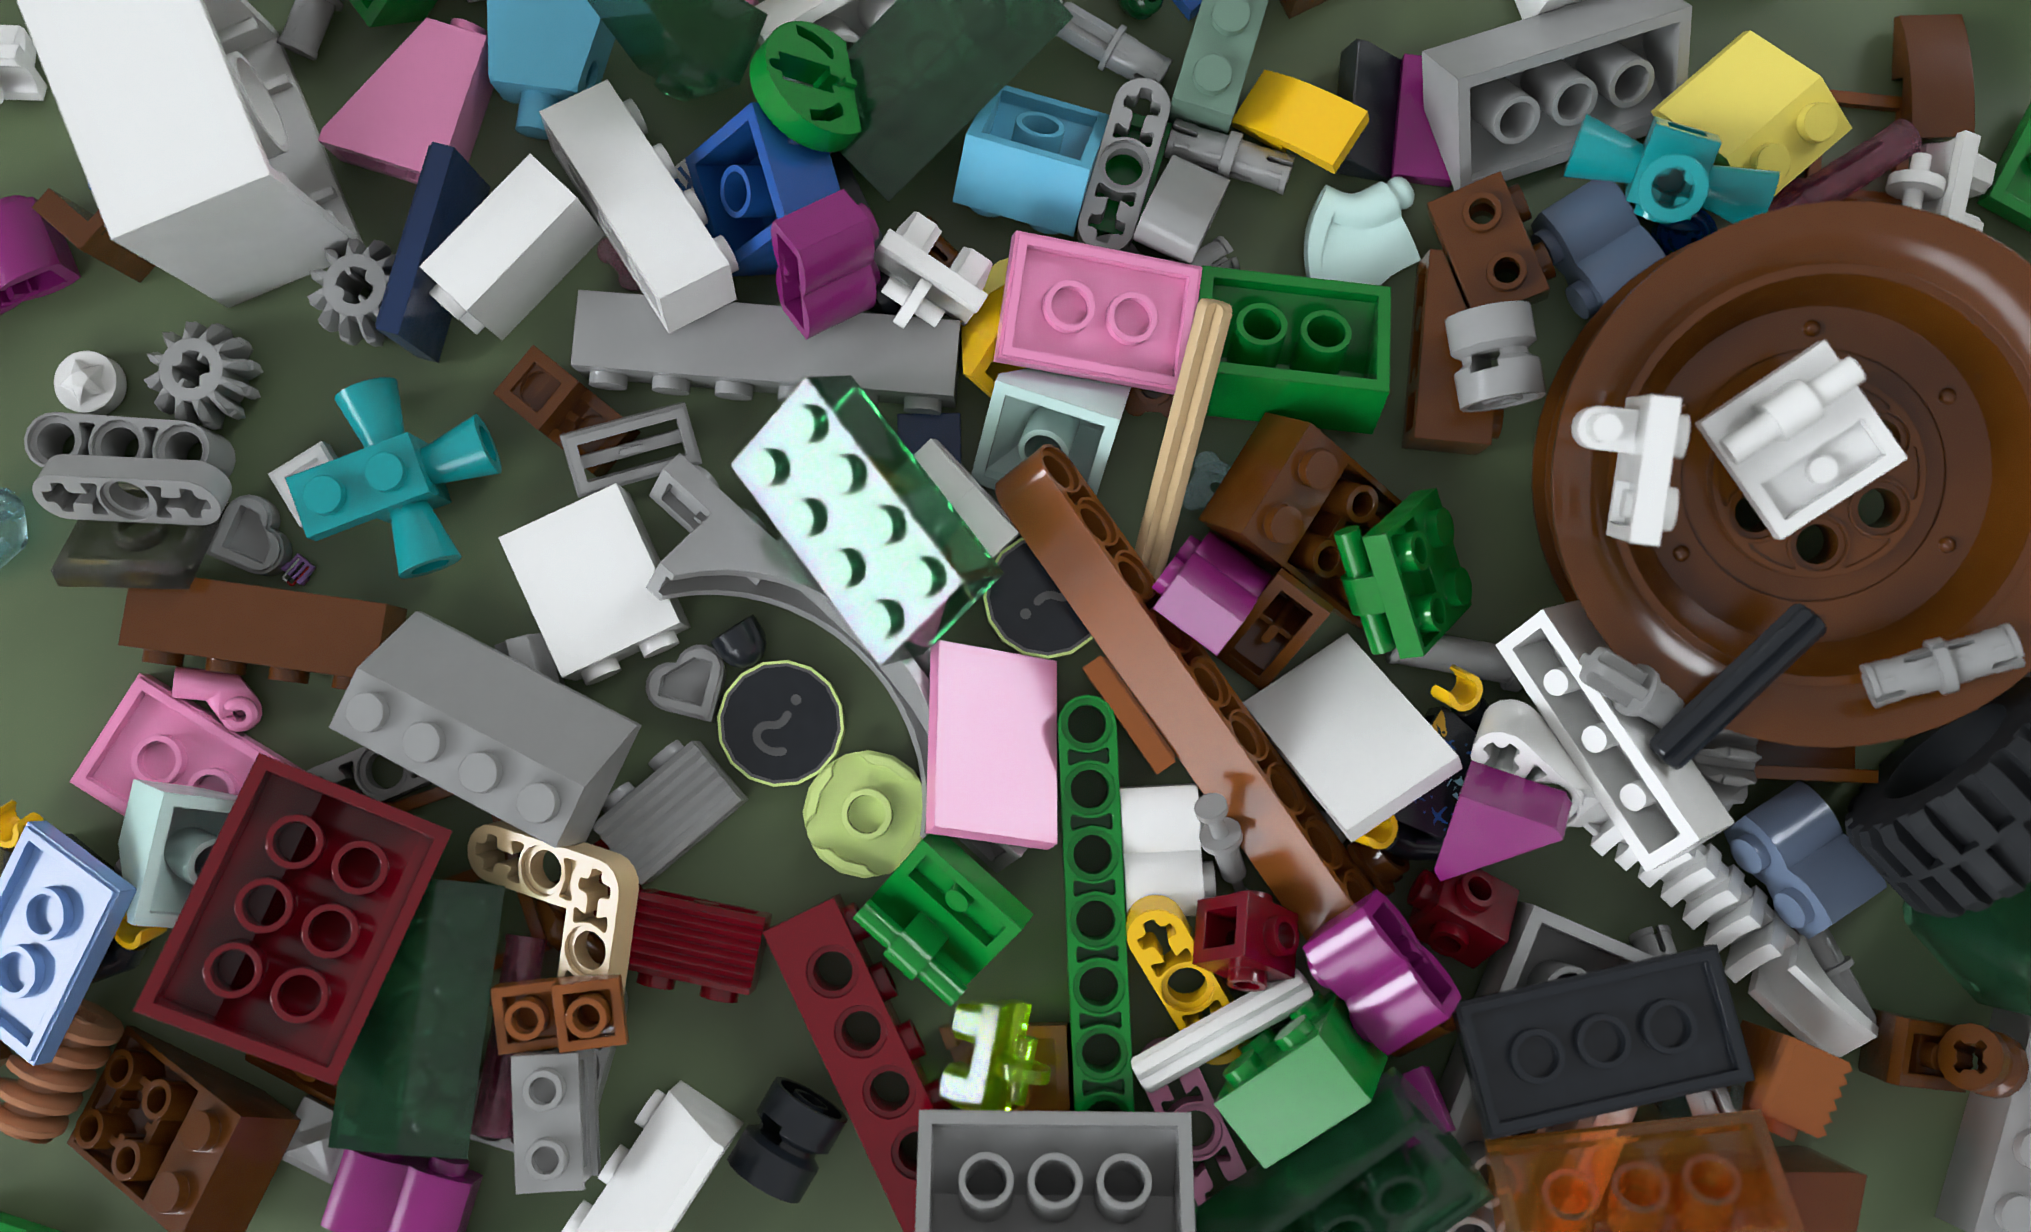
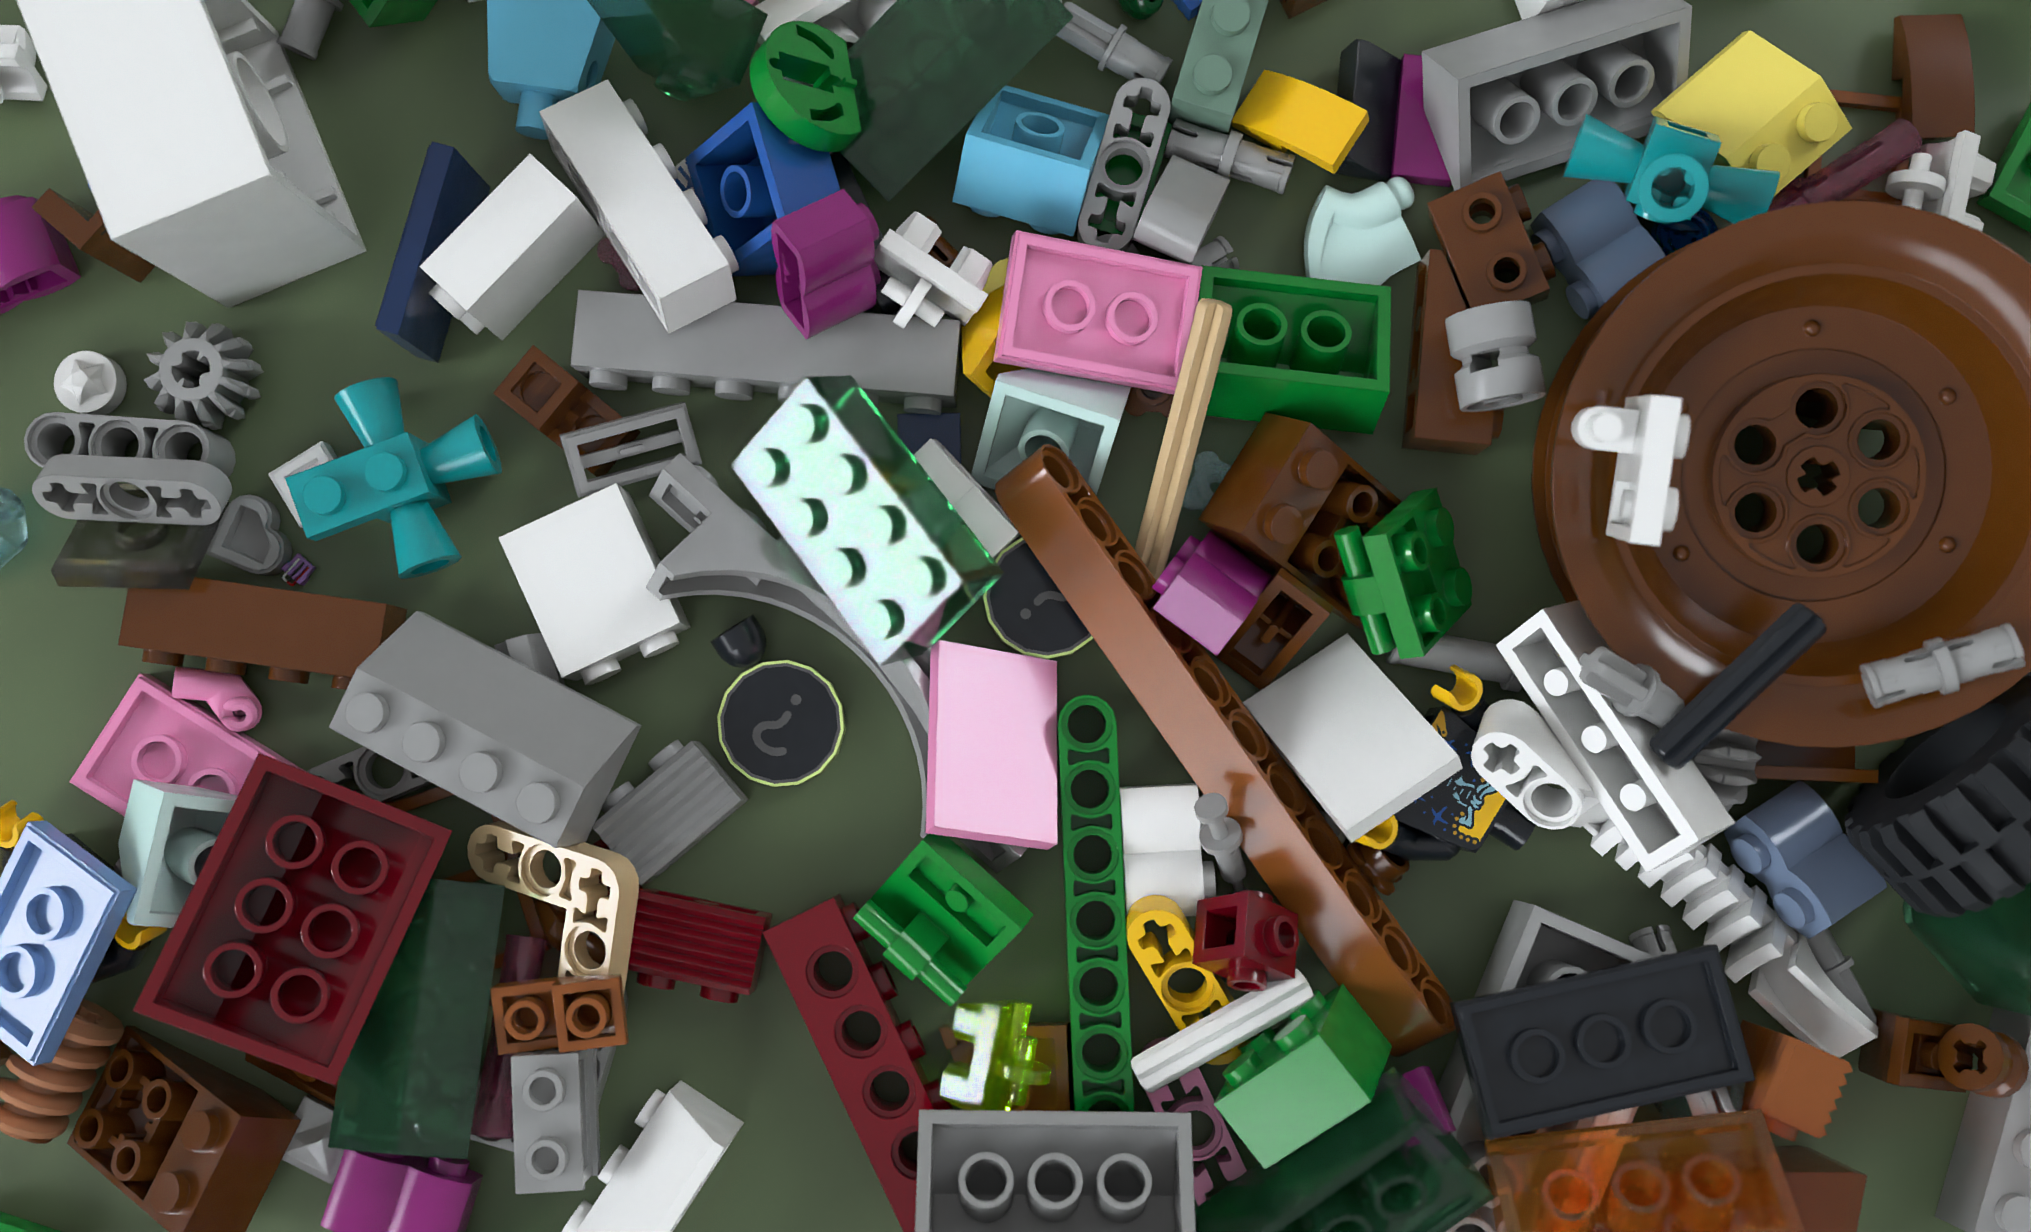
(342, 286): light grey gear -> none
(421, 94): bright pink slope -> none
(690, 685): light grey tile -> none
(783, 1147): black wheel -> none
(864, 813): yellowish green tile -> none
(1130, 714): dark orange tile -> none
(1381, 973): magenta brick -> none
(1462, 915): dark red brick -> none
(1499, 819): magenta slope -> none
(1801, 439): white plate -> none

